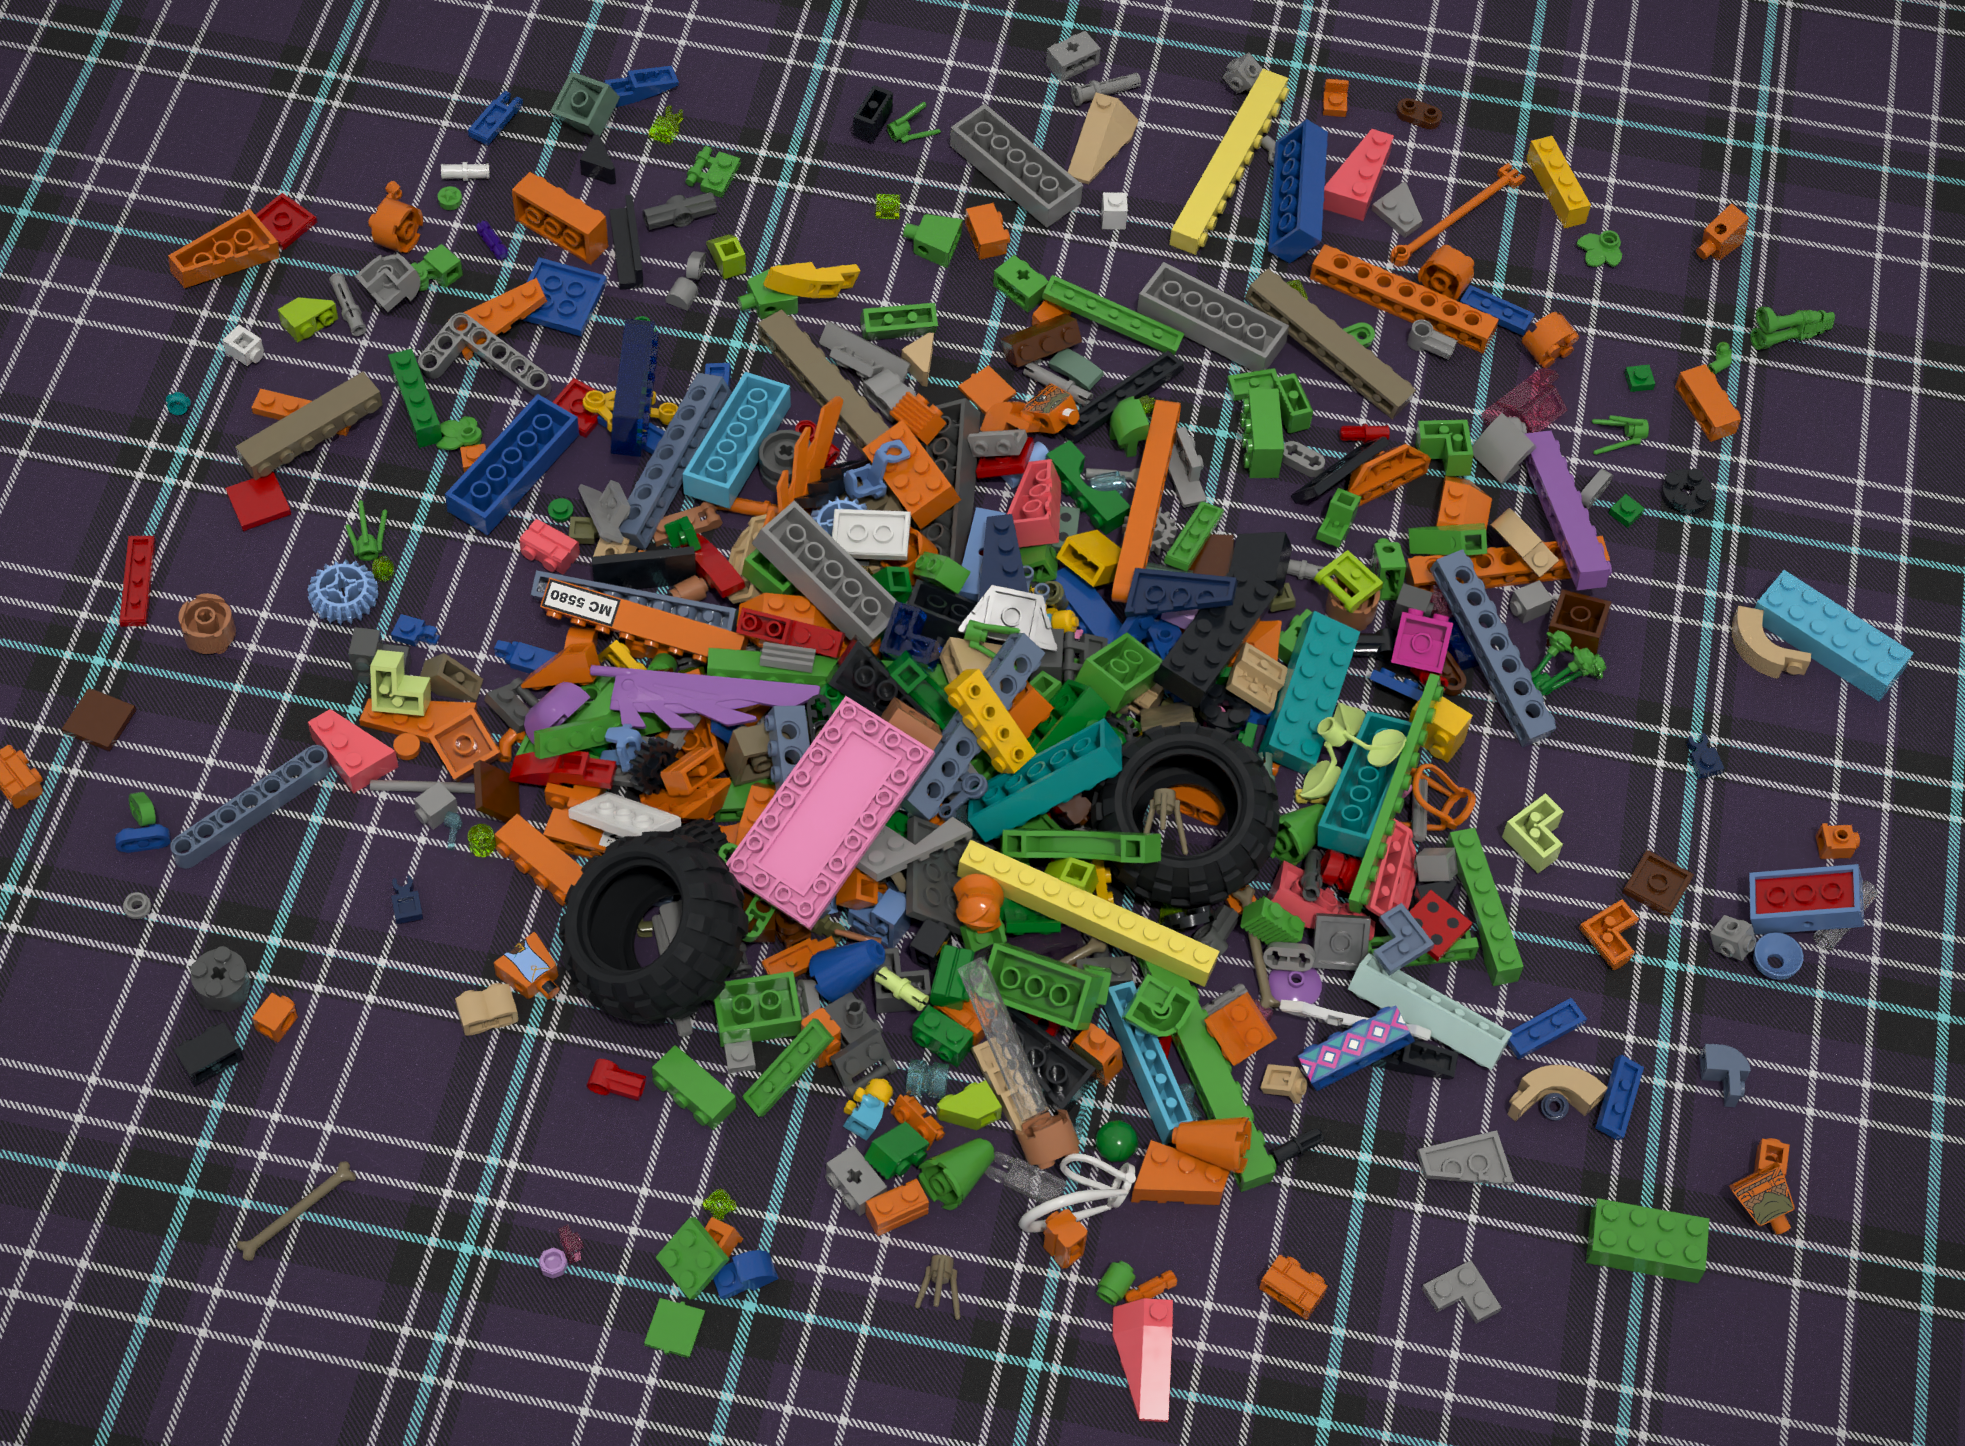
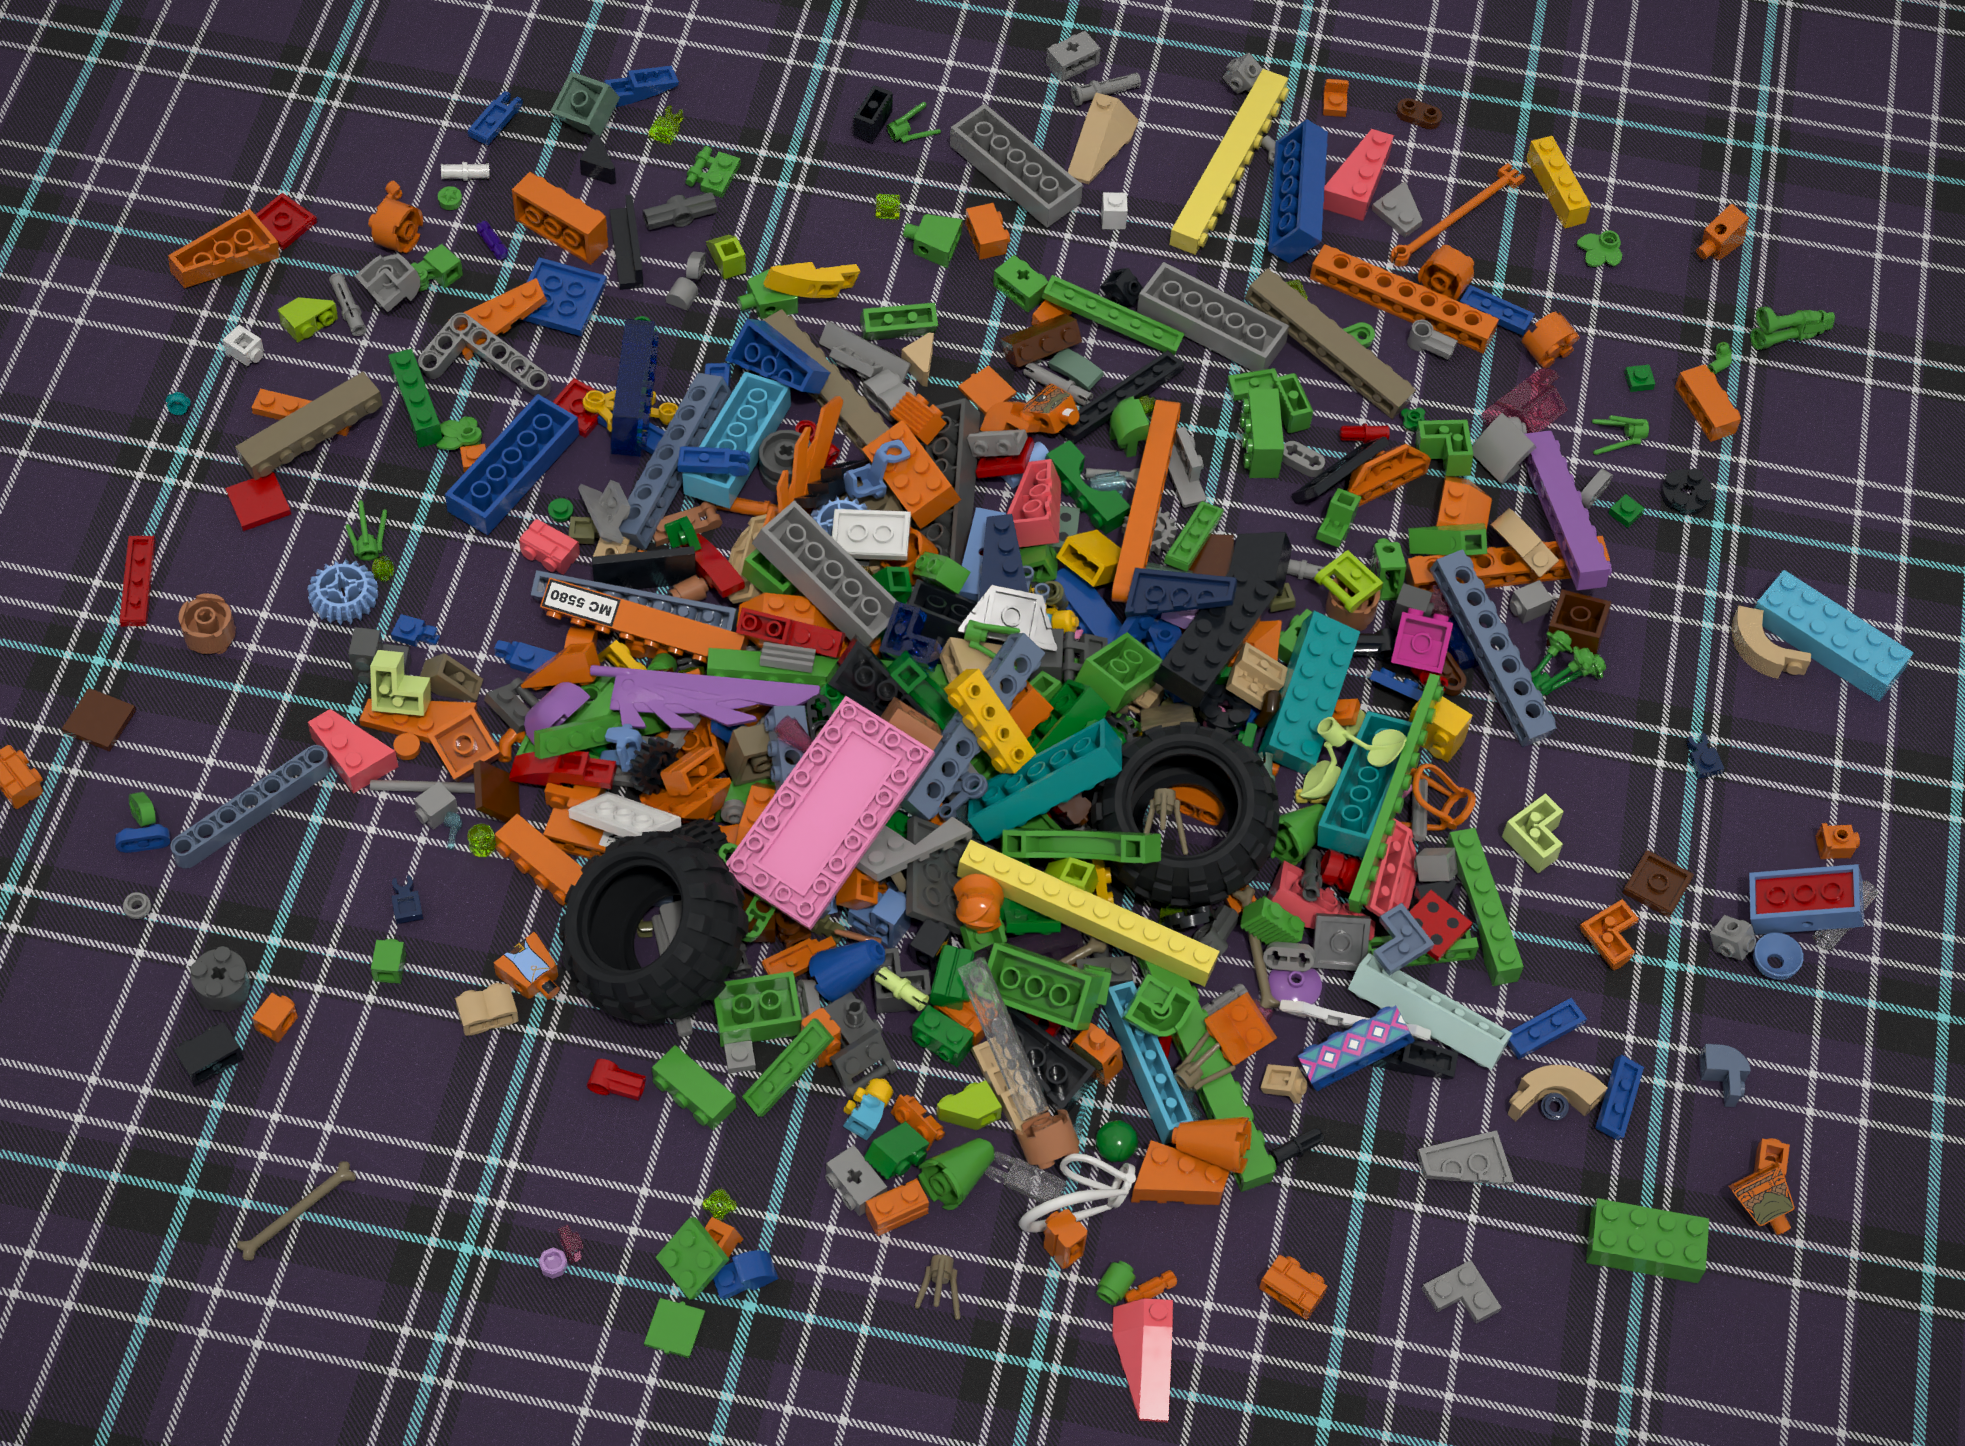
(388, 961): none -> bright green brick
(713, 460): none -> blue hinge
(732, 811): none -> light grey plate
(775, 357): none -> blue wedge
(792, 733): none -> clear pink cone
(927, 1079): clear light blue wheel -> none
(1122, 287): none -> black brick
(1189, 1074): none -> dark tan plant
(1270, 706): none -> dark brown arm
(1346, 711): none -> orange plate
(1410, 423): none -> green plate

